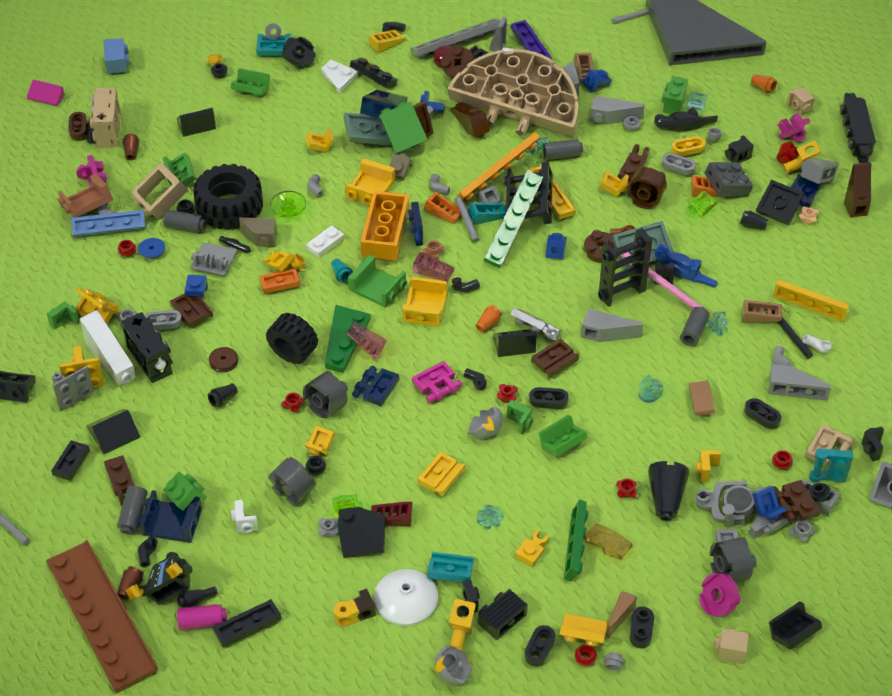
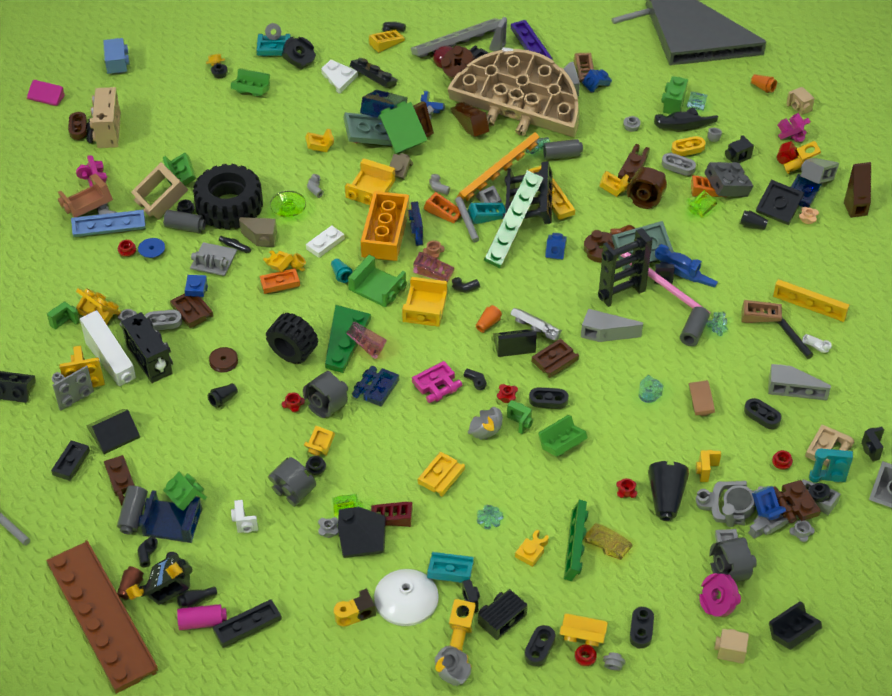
(130, 146): copper cone -> none
(196, 122): slope -> none
(611, 110): light grey slope -> none
(624, 606): medium nougat slope -> none
(778, 357): light grey arm -> none
(858, 127): black hinge -> none

